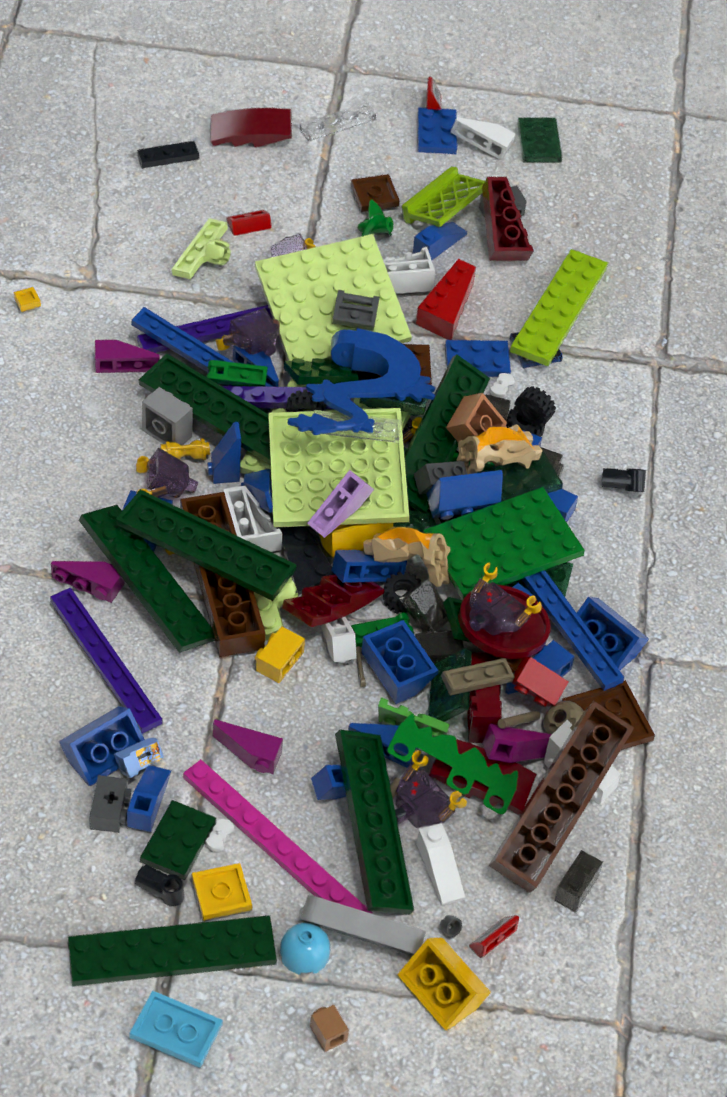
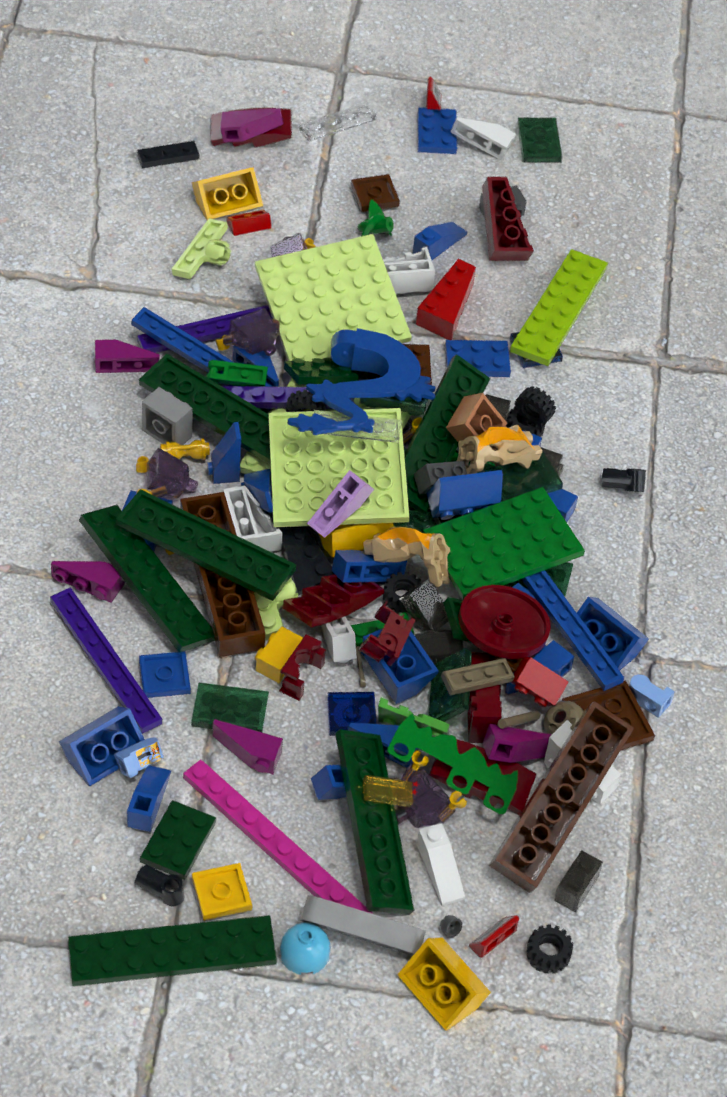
(27, 299): yellow plate -> none
(109, 803): dark grey brick -> none
(164, 674): none -> blue tile
(176, 1029): medium azure plate -> none
(218, 836): white piece -> none
(227, 193): none -> yellow slope
(230, 705): none -> clear green plate
(245, 124): none -> magenta slope
(308, 652): none -> dark red piece
(329, 1027): medium nougat brick -> none
(350, 708): none -> clear blue tile
(355, 315): dark grey plate -> none
(388, 791): none -> clear yellow tile
(392, 637): none -> dark red piece
(440, 190): lime fence -> none
(496, 609): clear purple torso -> none
(501, 385): white piece -> none
(552, 936): none -> black tyre
(650, 696): none -> light blue leg

